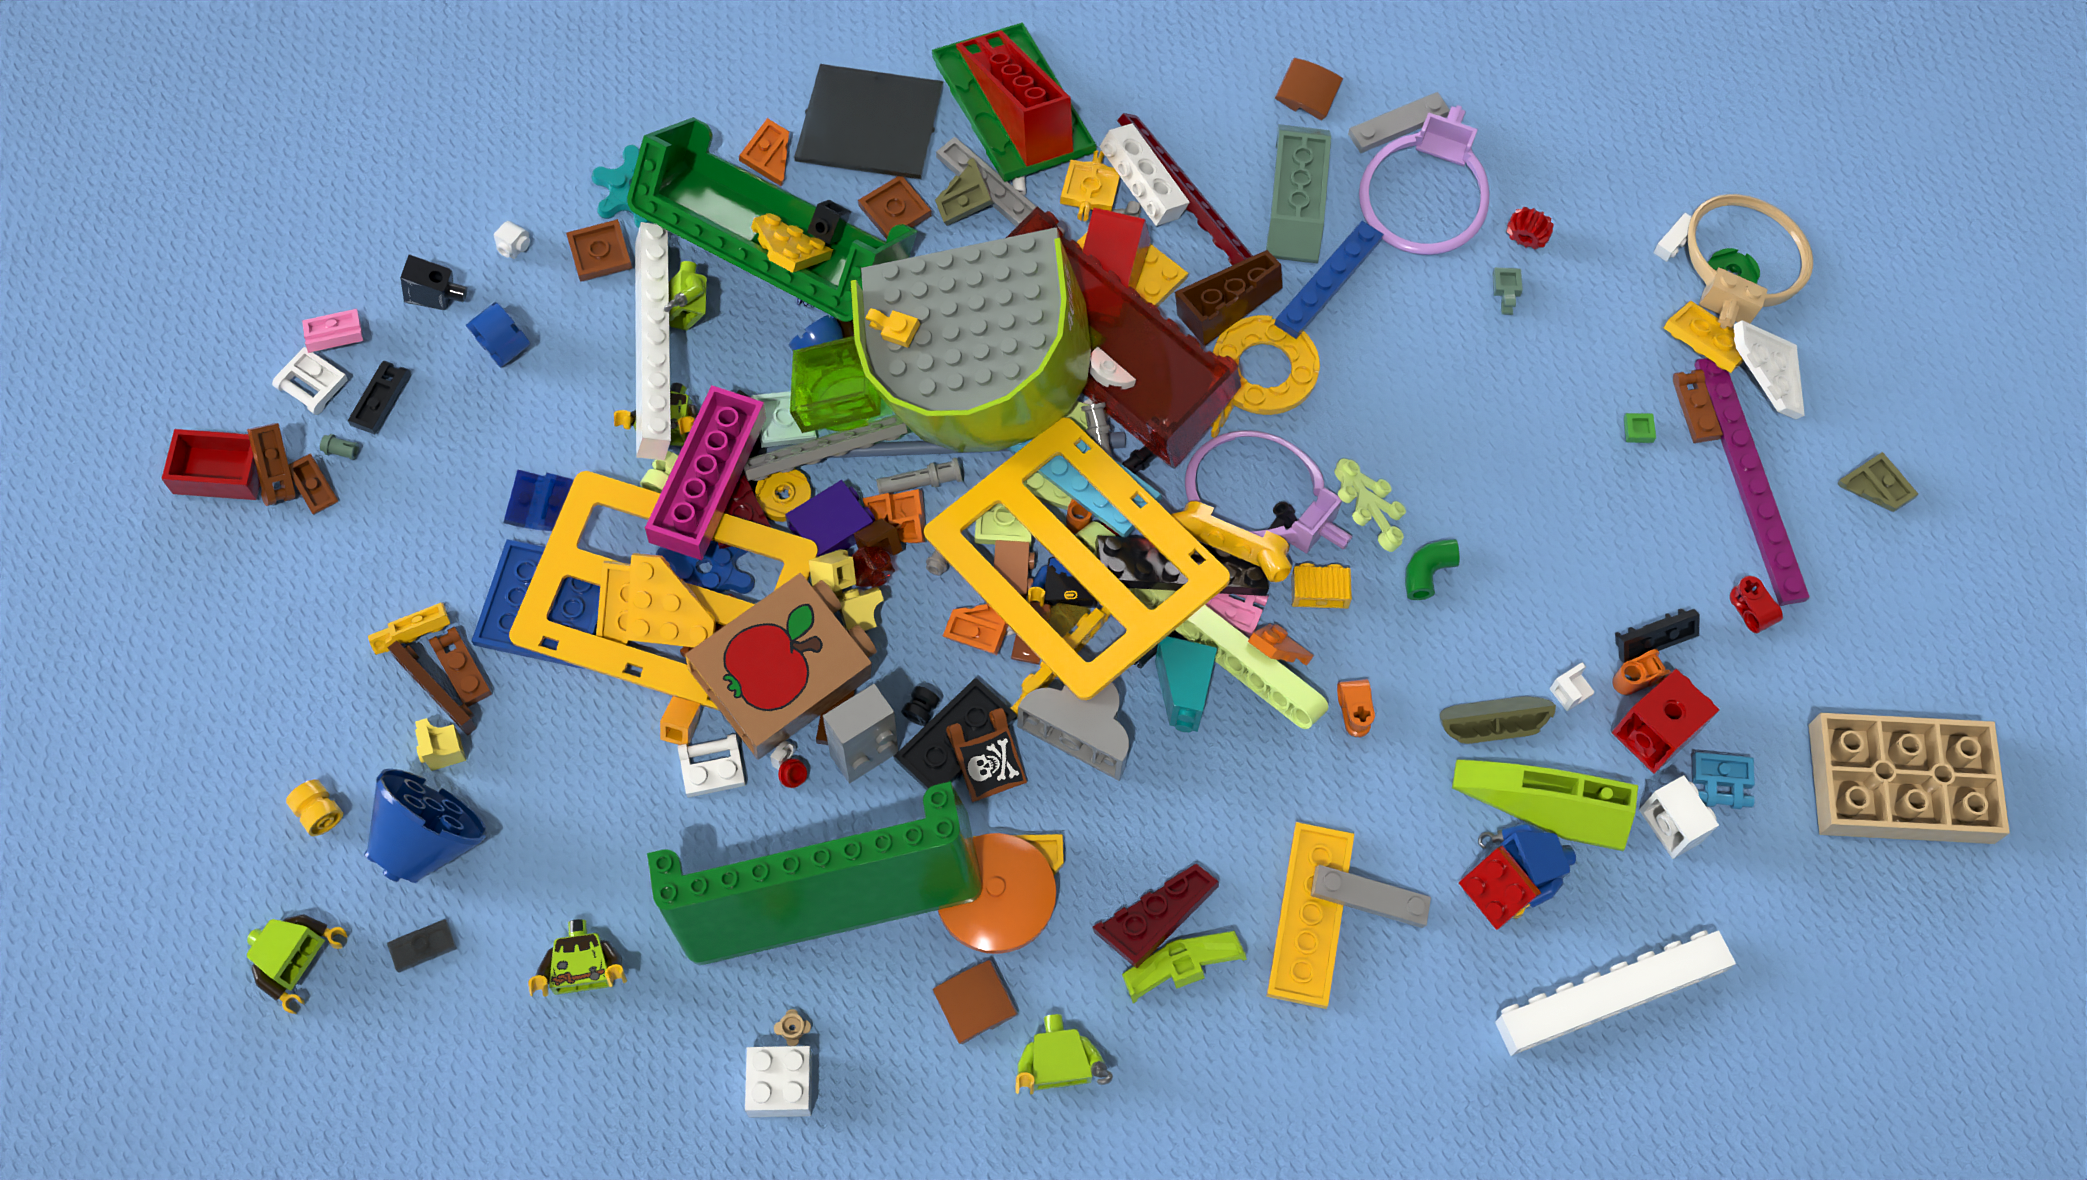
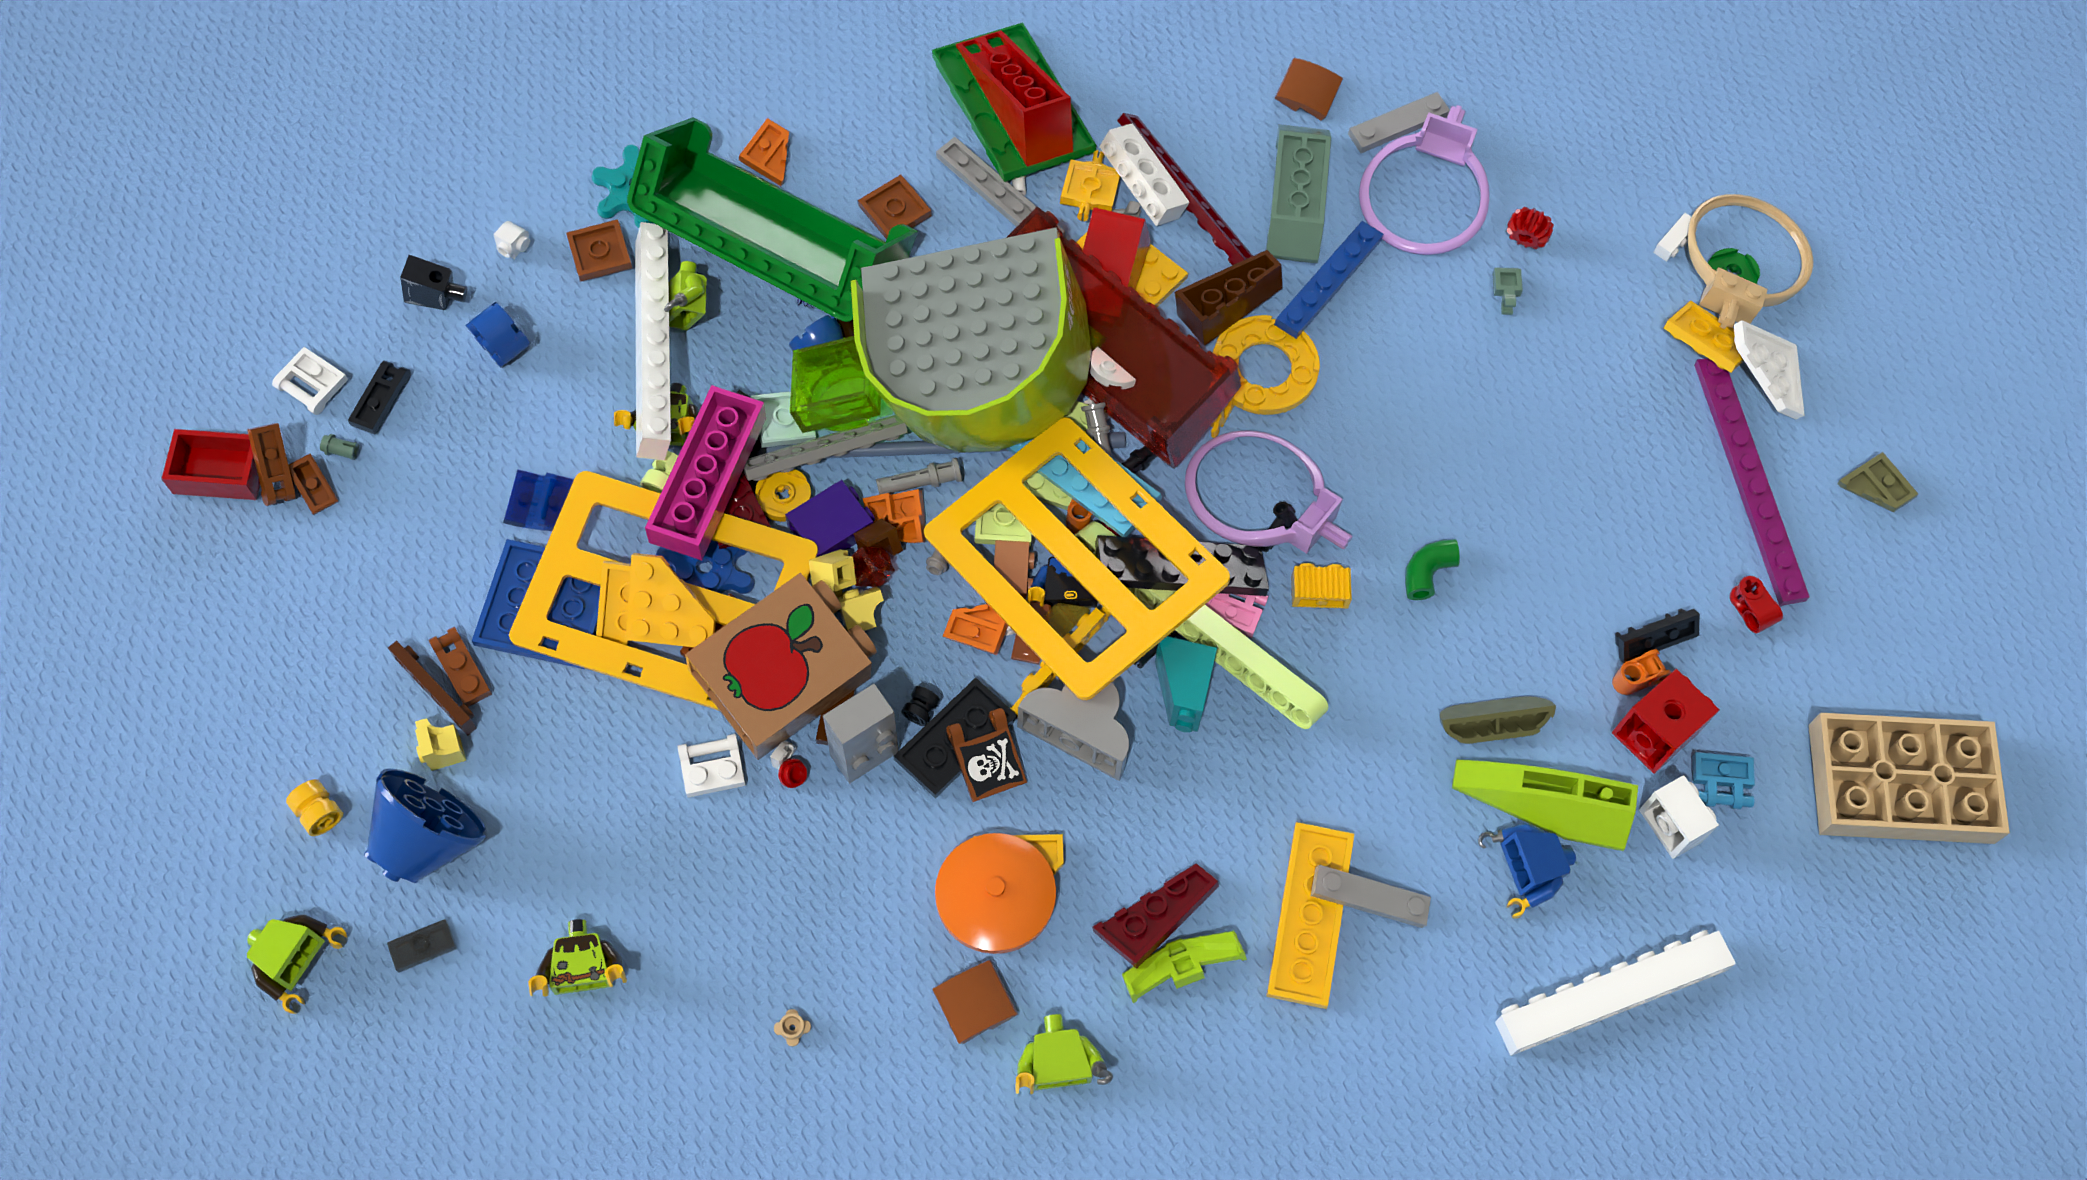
(332, 330): bright pink plate -> none
(410, 627): yellow hinge -> none
(679, 721): light orange brick -> none
(778, 1081): white brick -> none
(788, 244): yellow plate -> none
(821, 885): green windscreen -> none
(829, 221): black brick -> none
(869, 121): clear smoke piece -> none
(896, 329): yellow plate -> none
(964, 195): olive wing -> none
(1266, 551): yellow plate -> none
(1276, 644): orange wing -> none
(1356, 706): orange piece -> none
(1368, 503): yellowish green plant -> none
(1499, 887): red plate -> none
(1572, 688): white panel -> none
(1639, 427): bright green plate -> none
(1697, 406): dark orange plate -> none

